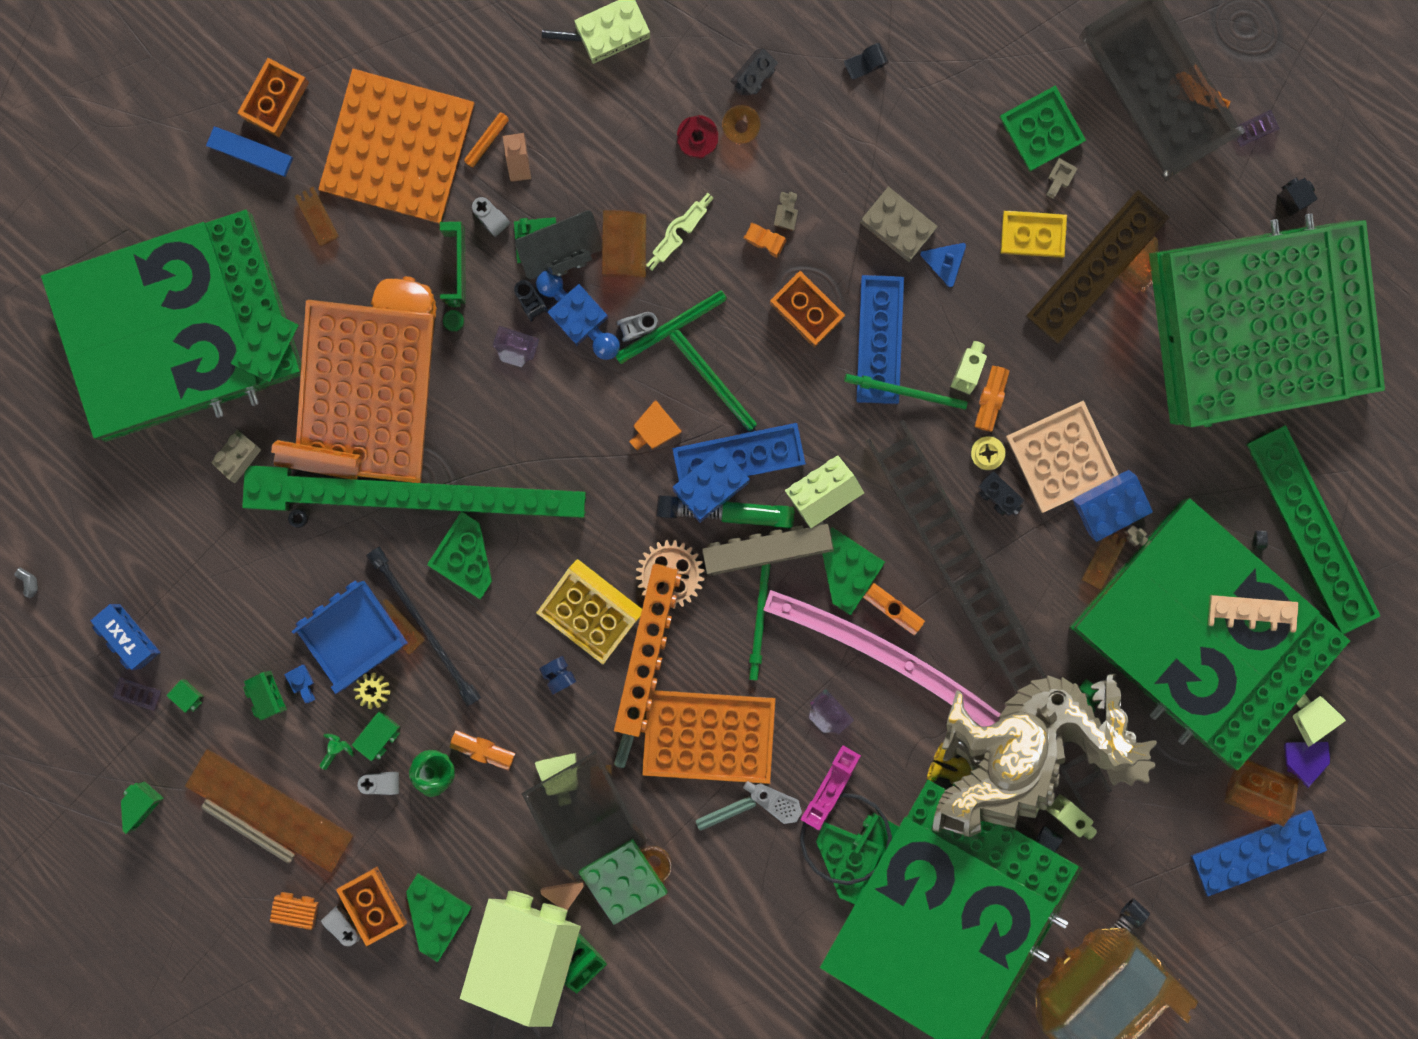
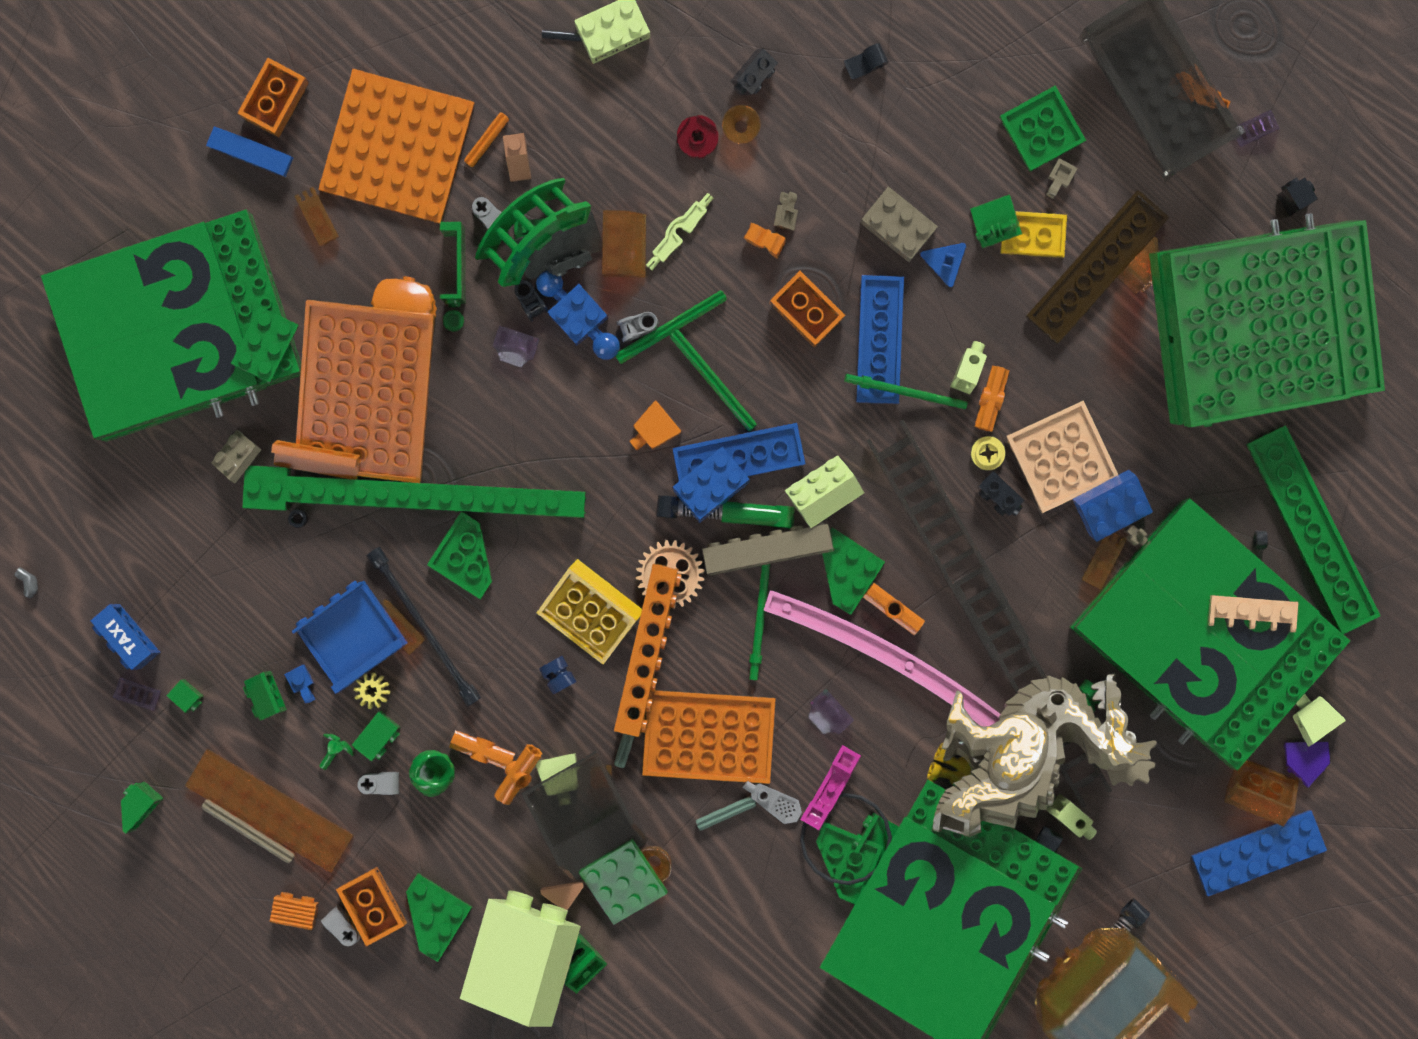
(518, 774): none -> orange piece
(538, 235): none -> green fence
(996, 221): none -> green hinge

